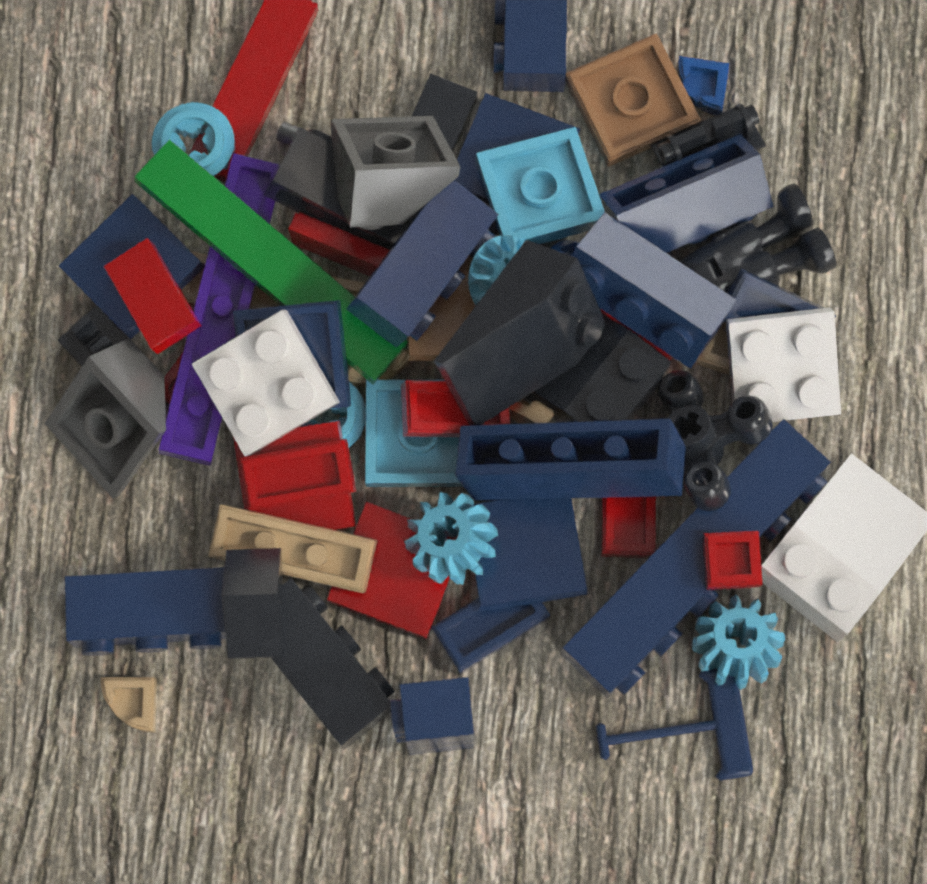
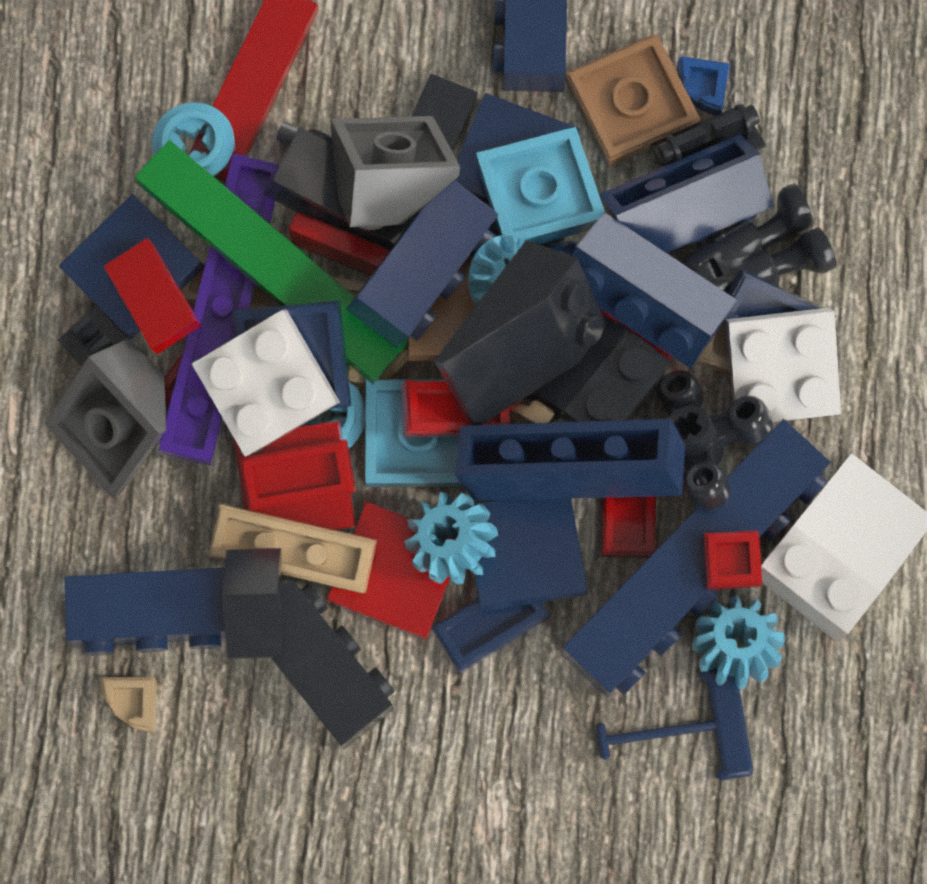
(434, 716): dark blue brick -> none

